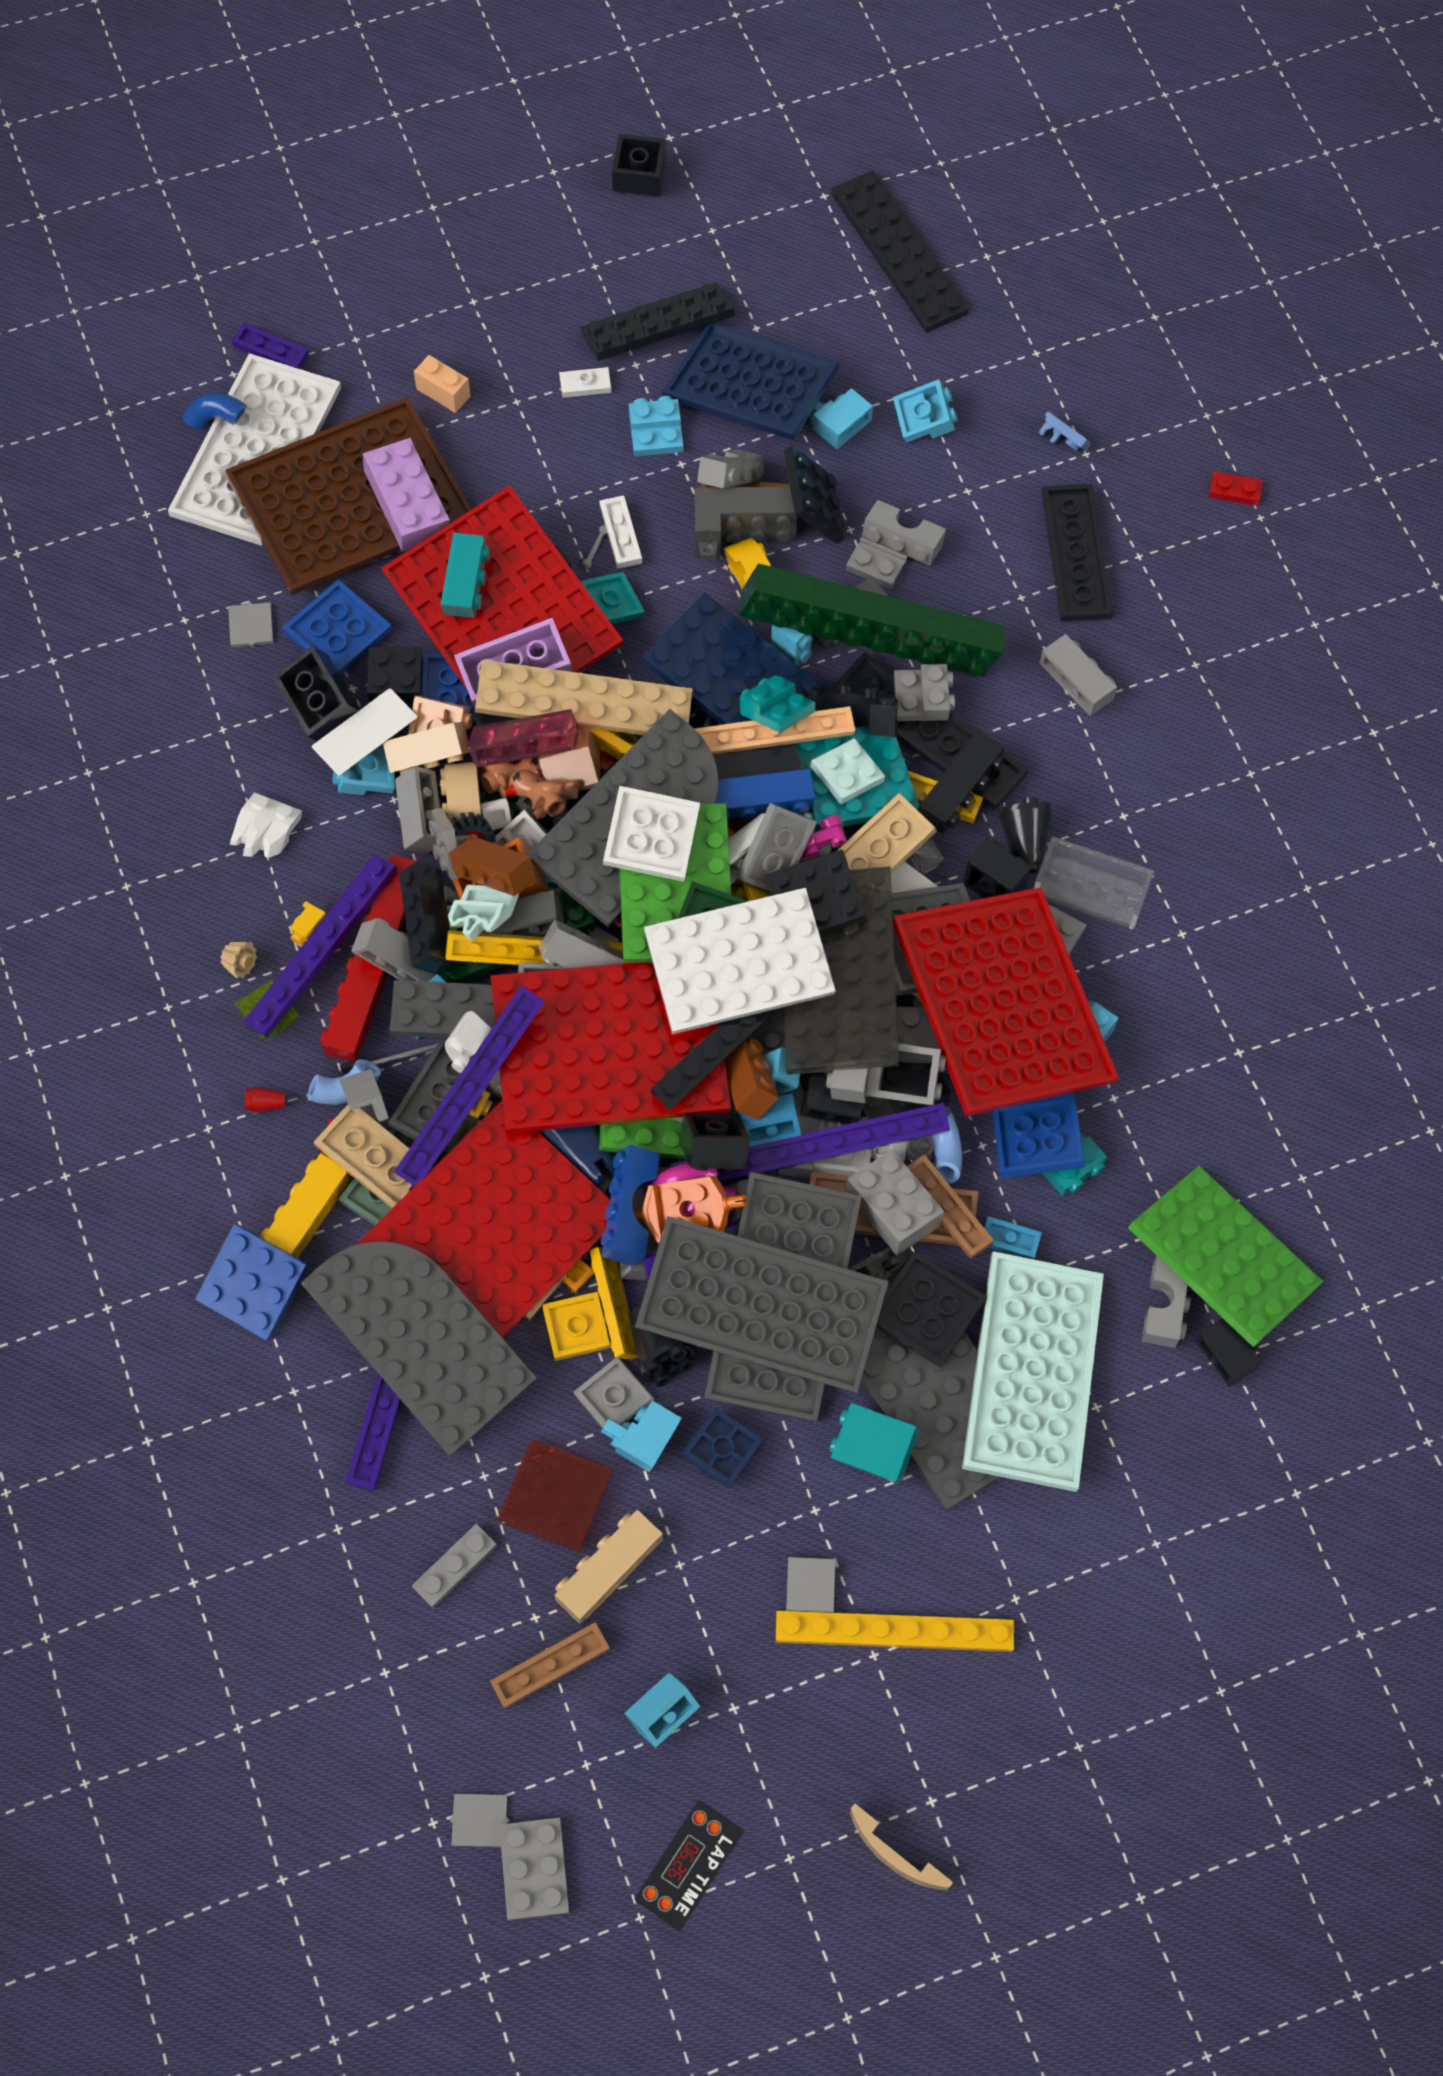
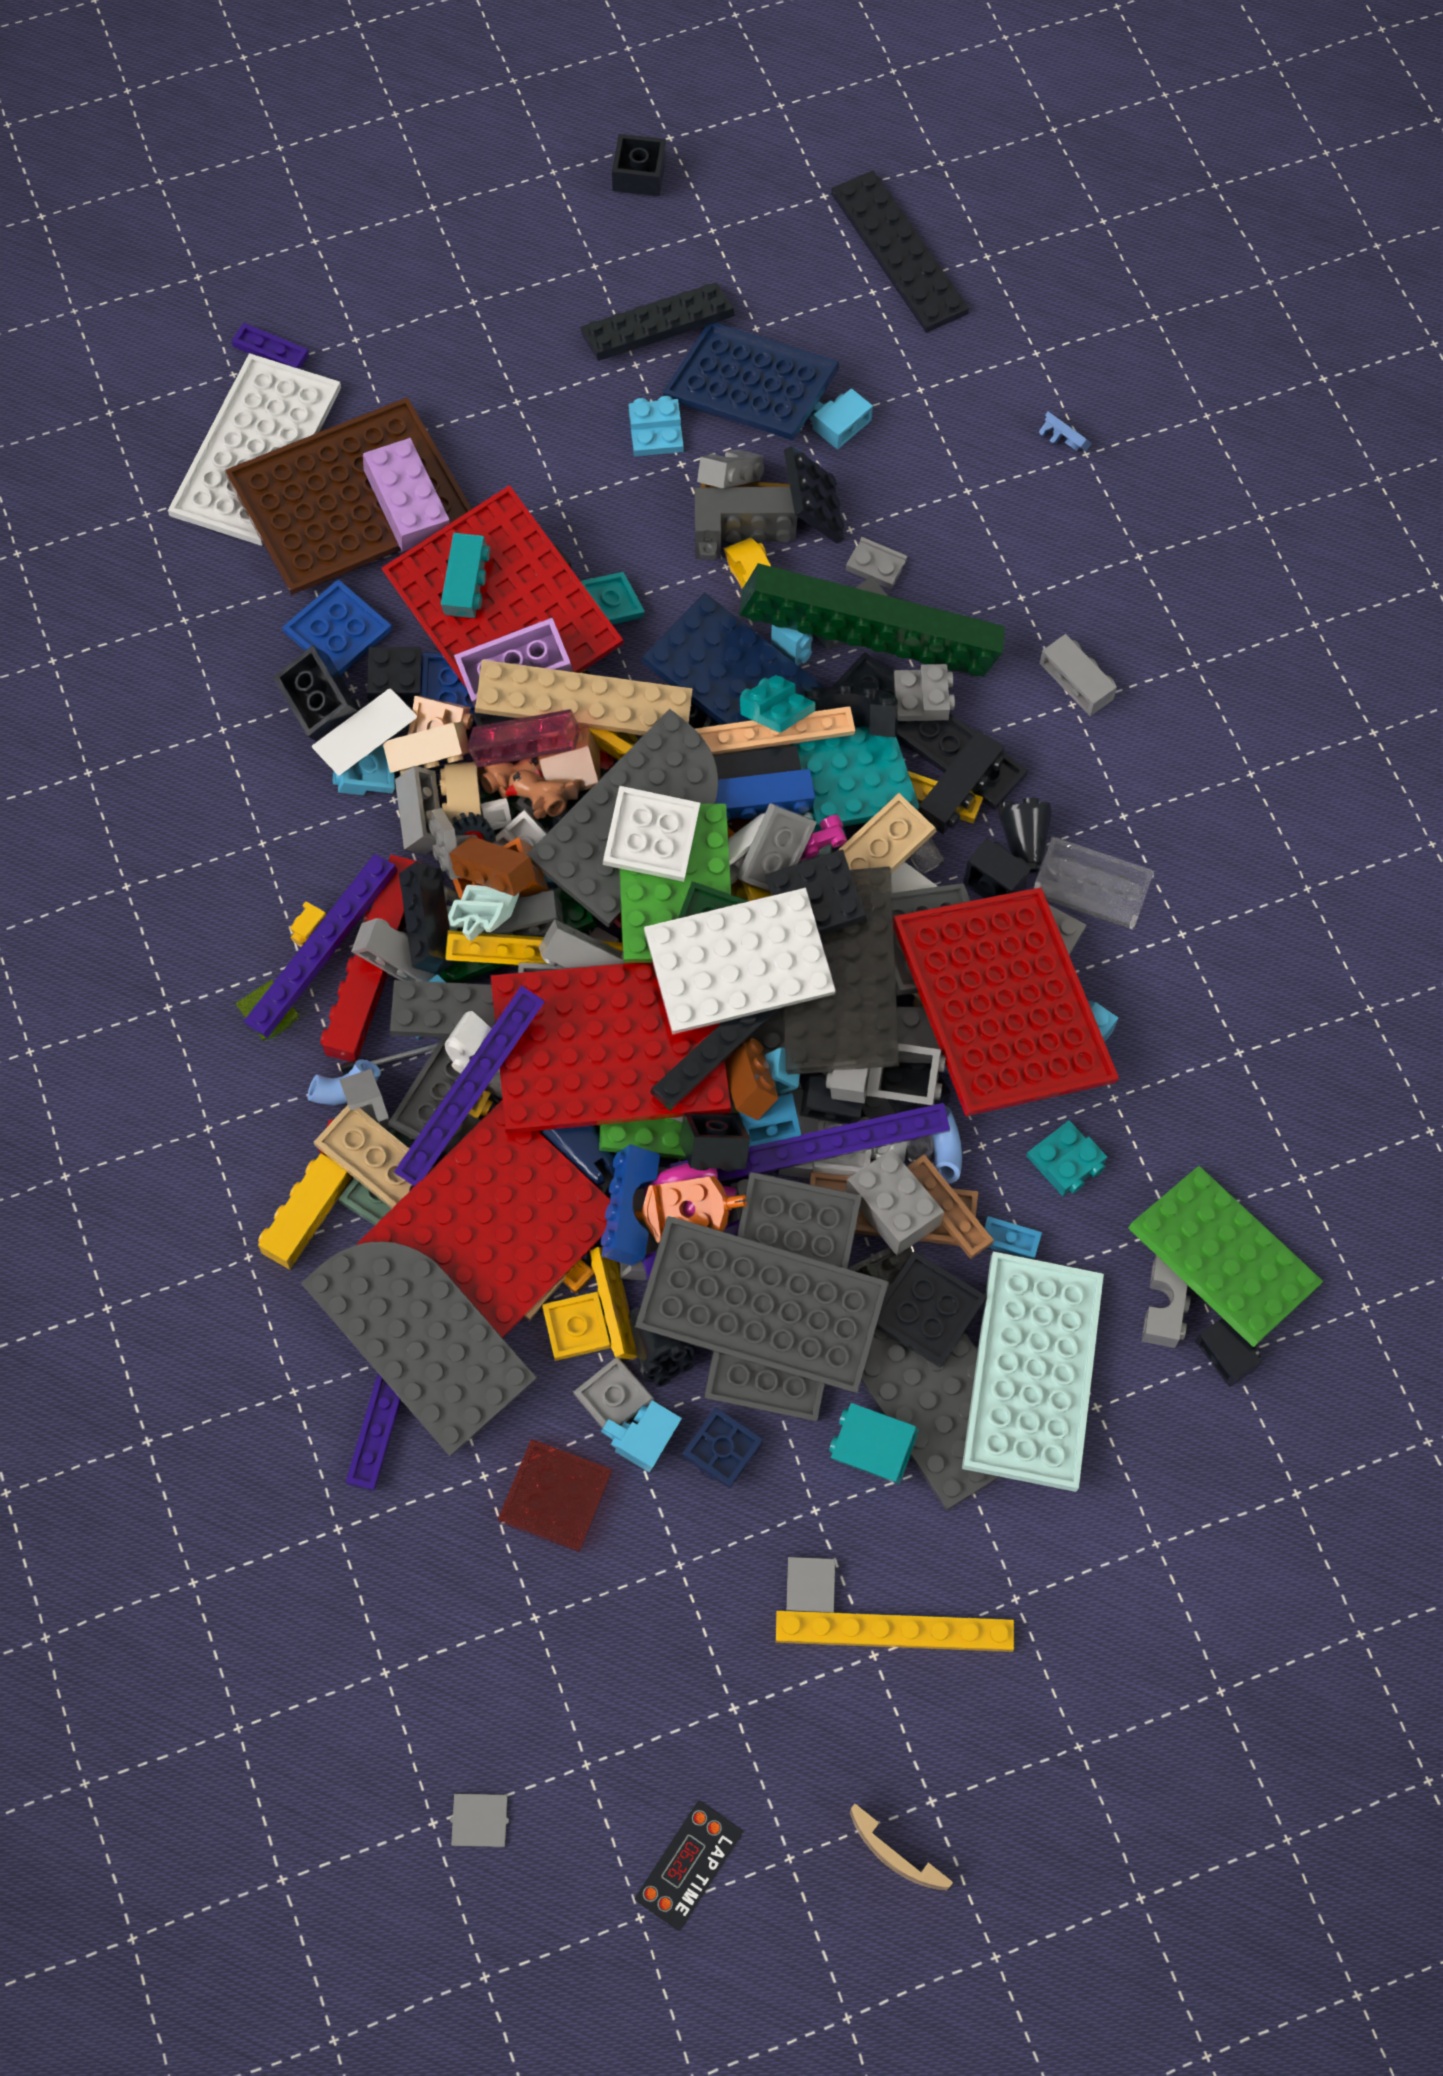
(213, 406): blue cylinder -> none
(238, 958): tan piece -> none
(250, 624): light grey piece -> none
(252, 1282): plate -> none
(263, 1099): red cone -> none
(264, 825): white plate -> none
(442, 383): light nougat brick -> none
(454, 1566): light grey plate -> none
(534, 1869): light grey plate -> none
(549, 1665): medium nougat plate -> none
(585, 382): white plate -> none
(586, 563): light grey hinge -> none
(608, 1567): tan brick -> none
(620, 532): white plate -> none
(662, 1710): medium azure brick -> none
(847, 771): light aqua plate -> none
(918, 543): light grey arch -> none
(925, 411): medium azure plate -> none
(1038, 1137): blue plate -> none
(1076, 552): black plate -> none
(1235, 488): red plate -> none

